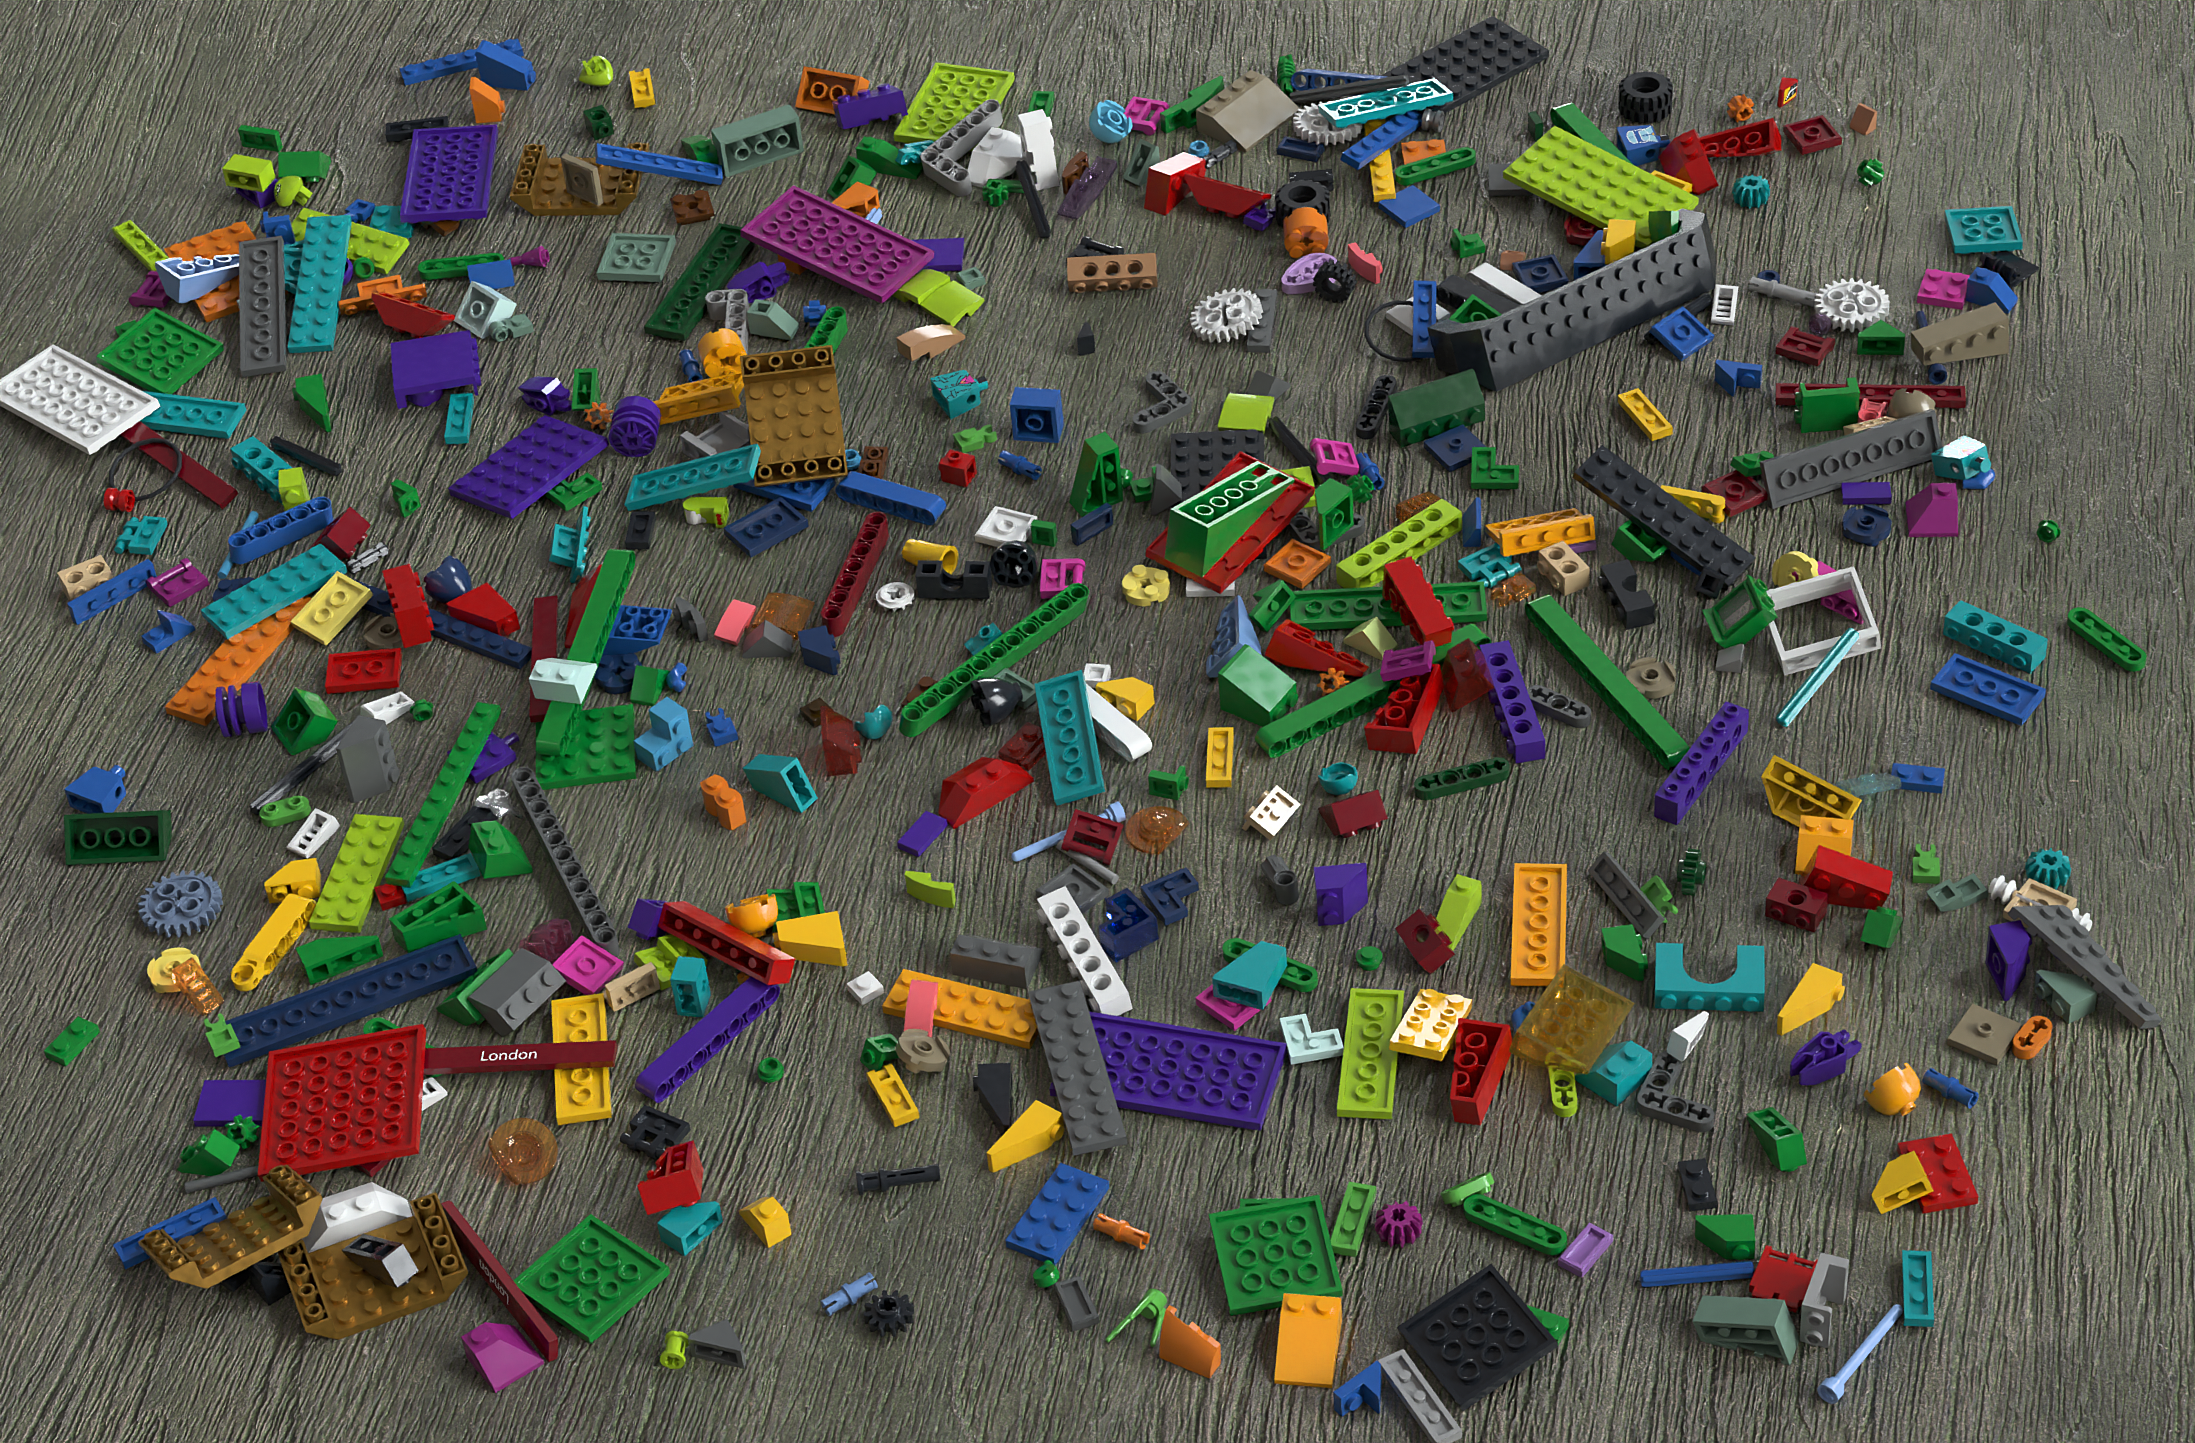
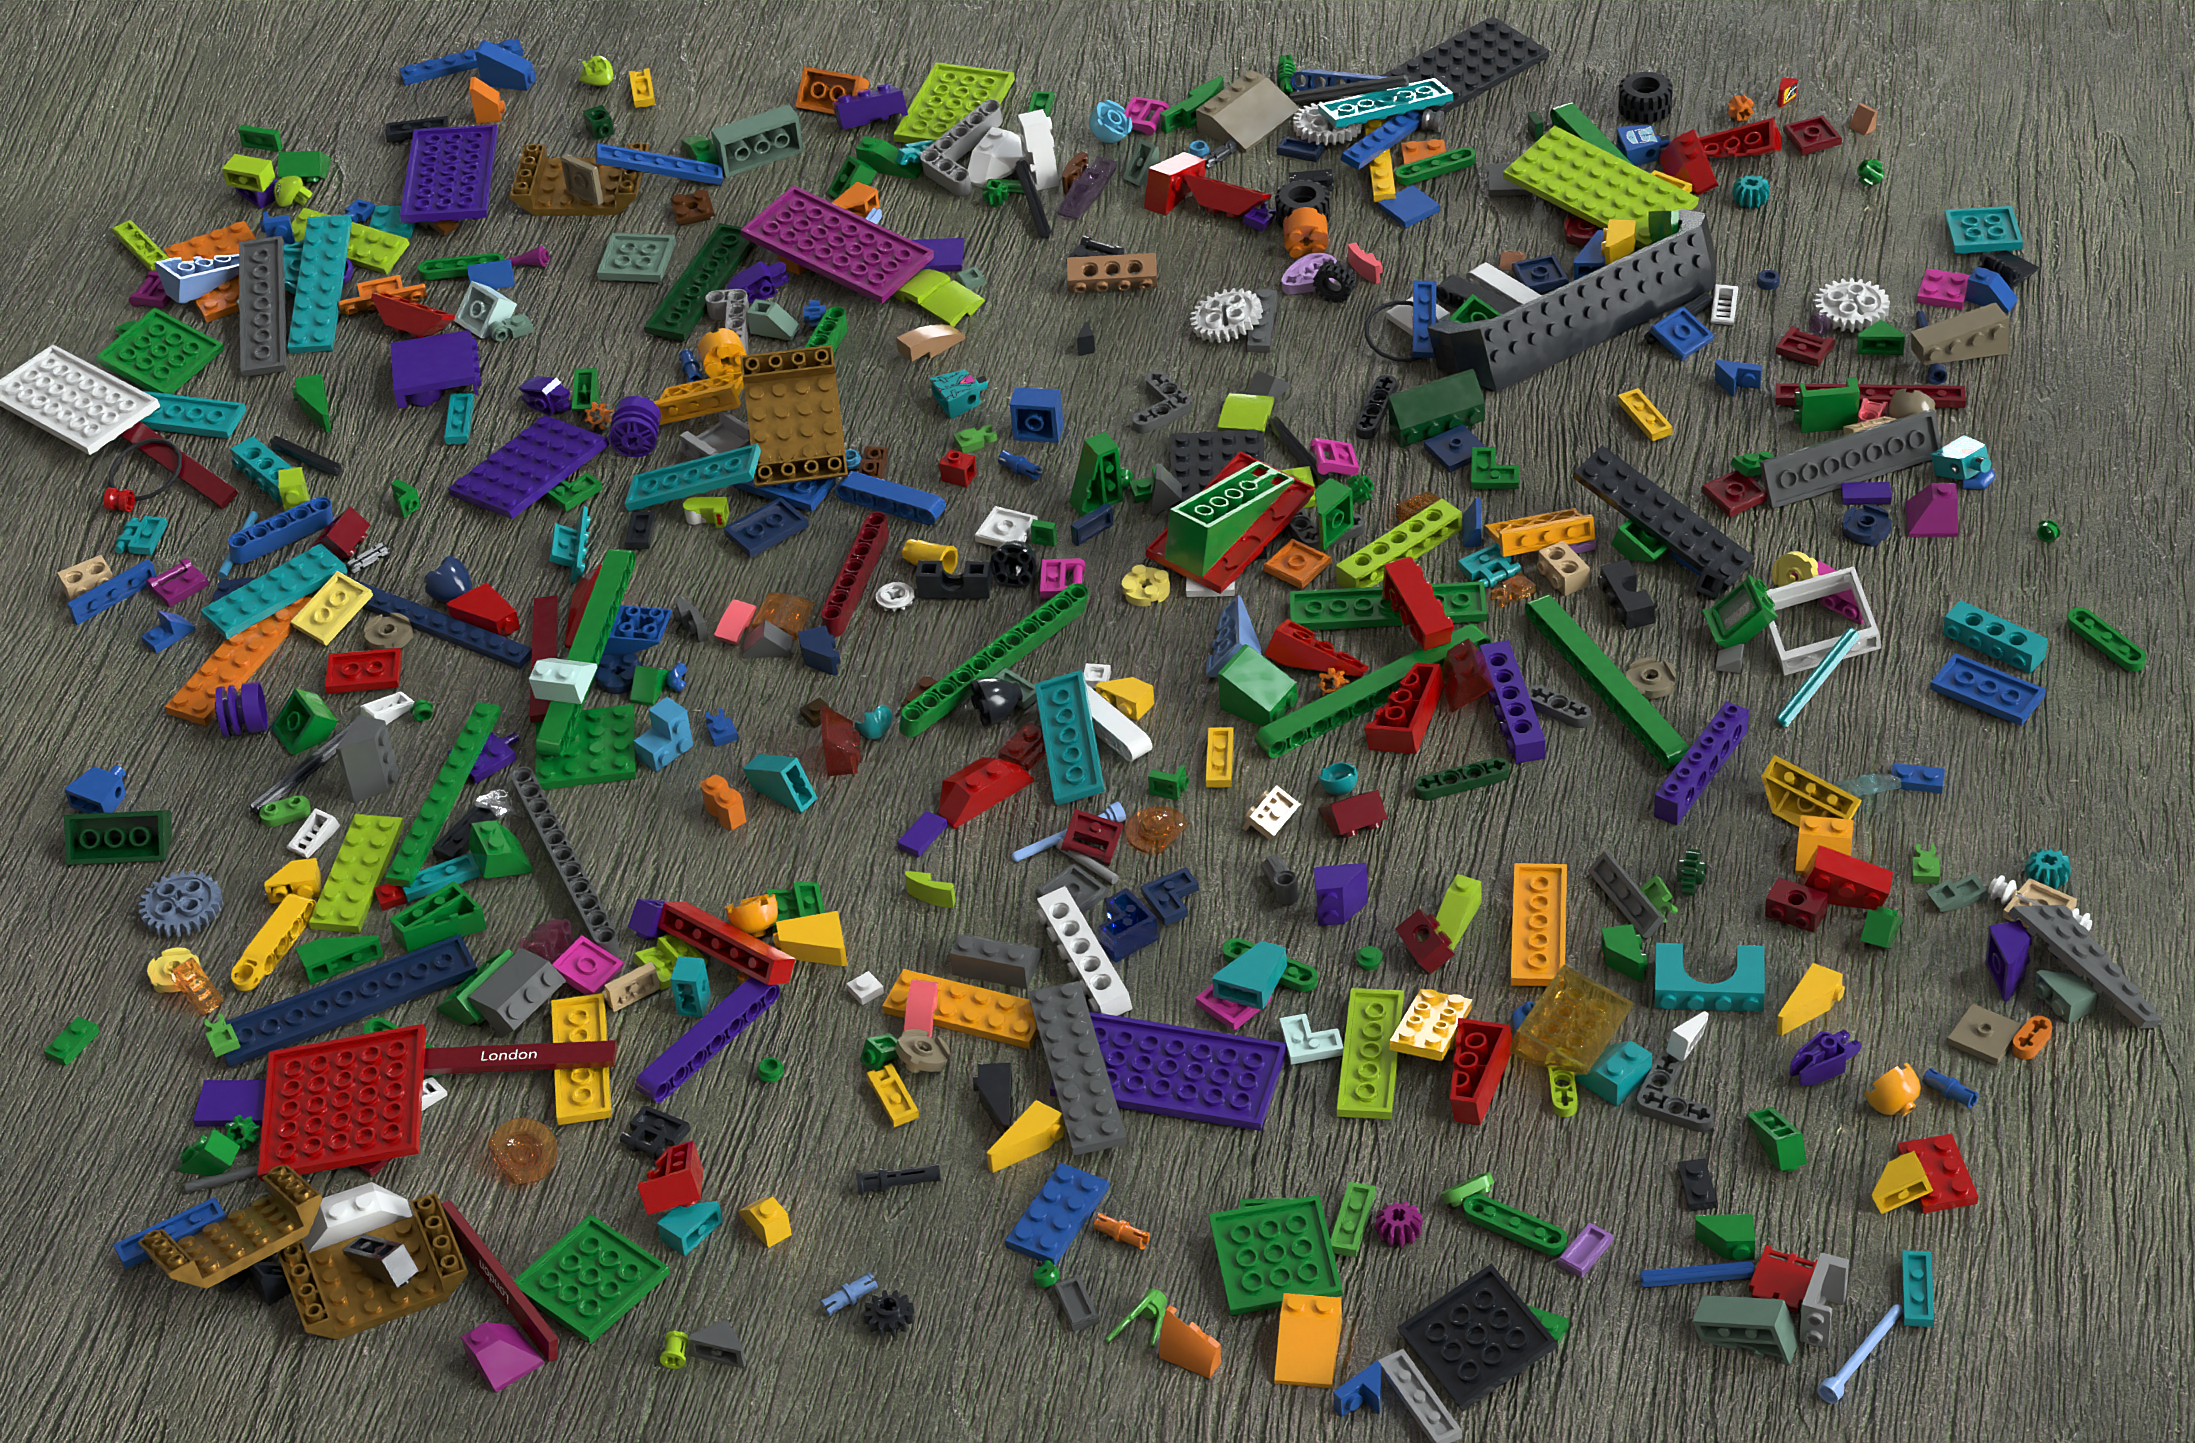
(363, 267): green plate -> none
(408, 605): red wedge -> none
(985, 636): teal plate -> none
(1271, 604): green slope -> none
(1370, 470): blue pin -> none
(1371, 638): yellowish green slope -> none
(1407, 662): magenta plate -> none
(1466, 245): green bracket -> none
(1700, 502): yellow plate -> none
(1773, 289): light grey pin -> none

